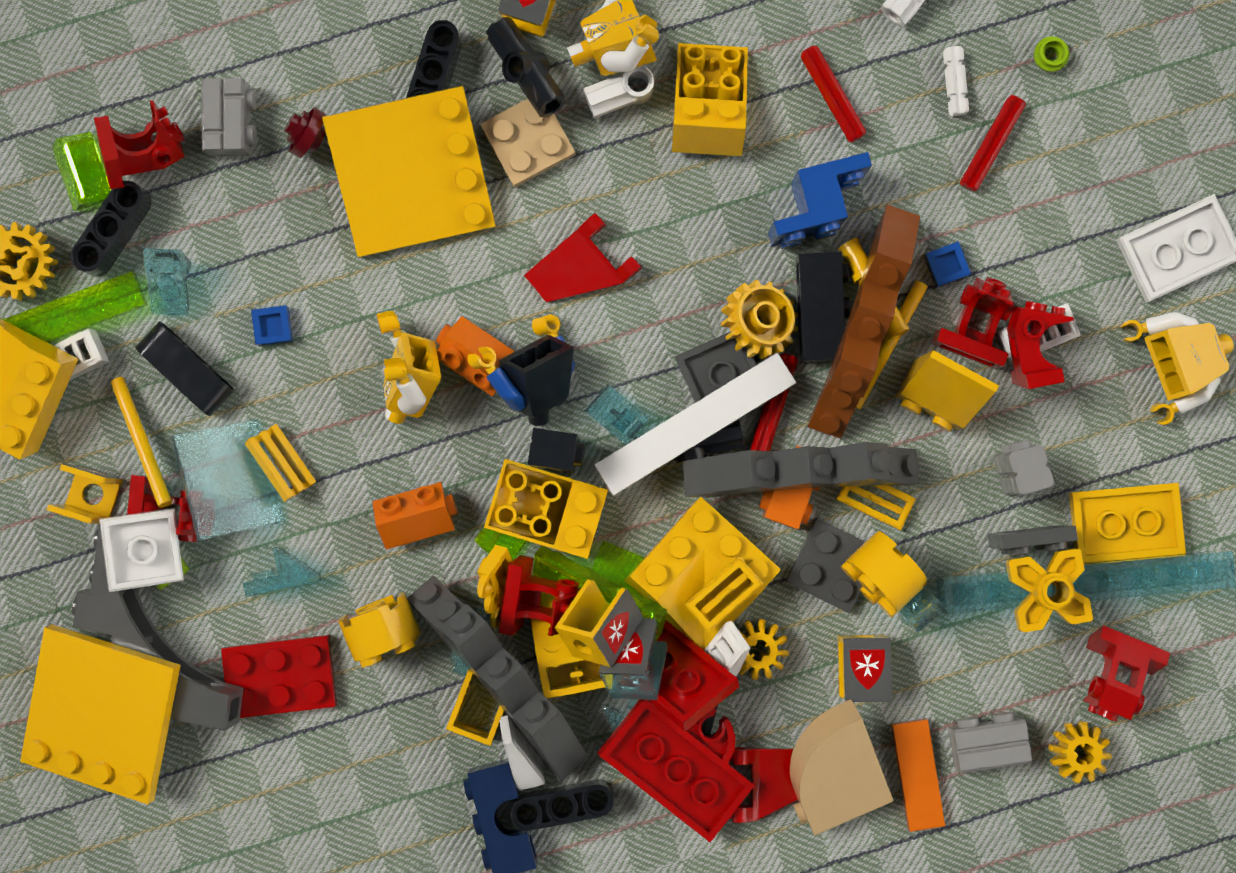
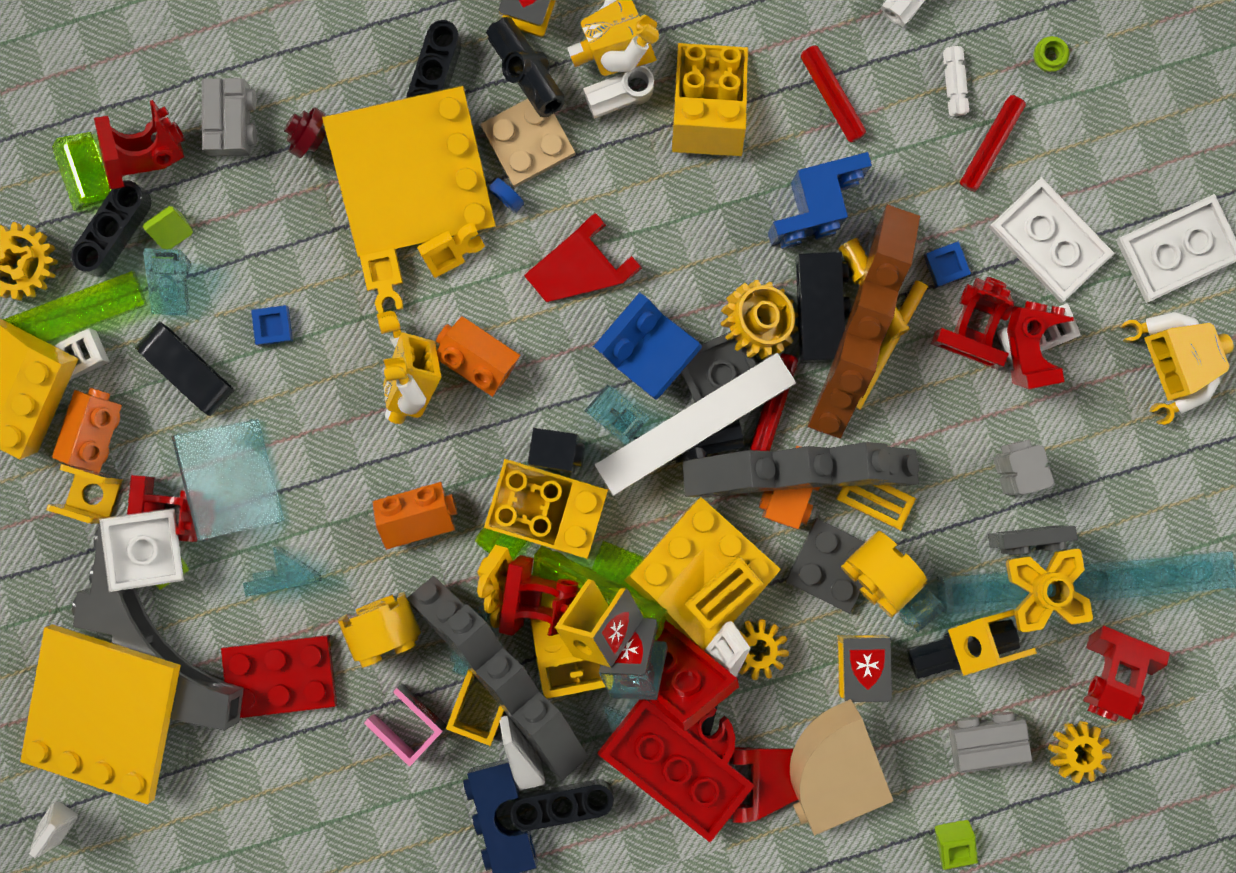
(52, 828): none -> white slope
(87, 430): none -> orange brick
(141, 442): yellow bar -> none
(168, 228): none -> lime slope
(284, 458): yellow tile -> none
(382, 274): none -> yellow plate
(393, 741): none -> bright pink piece
(446, 252): none -> yellow plate
(506, 195): none -> blue tile
(533, 376): black torso -> none
(647, 346): none -> blue bracket
(918, 774): orange tile -> none
(940, 654): none -> black piece
(944, 391): yellow slope -> none
(956, 844): none -> lime slope
(989, 655): none -> yellow piece
(1051, 240): none -> white tile
(1128, 522): yellow plate -> none

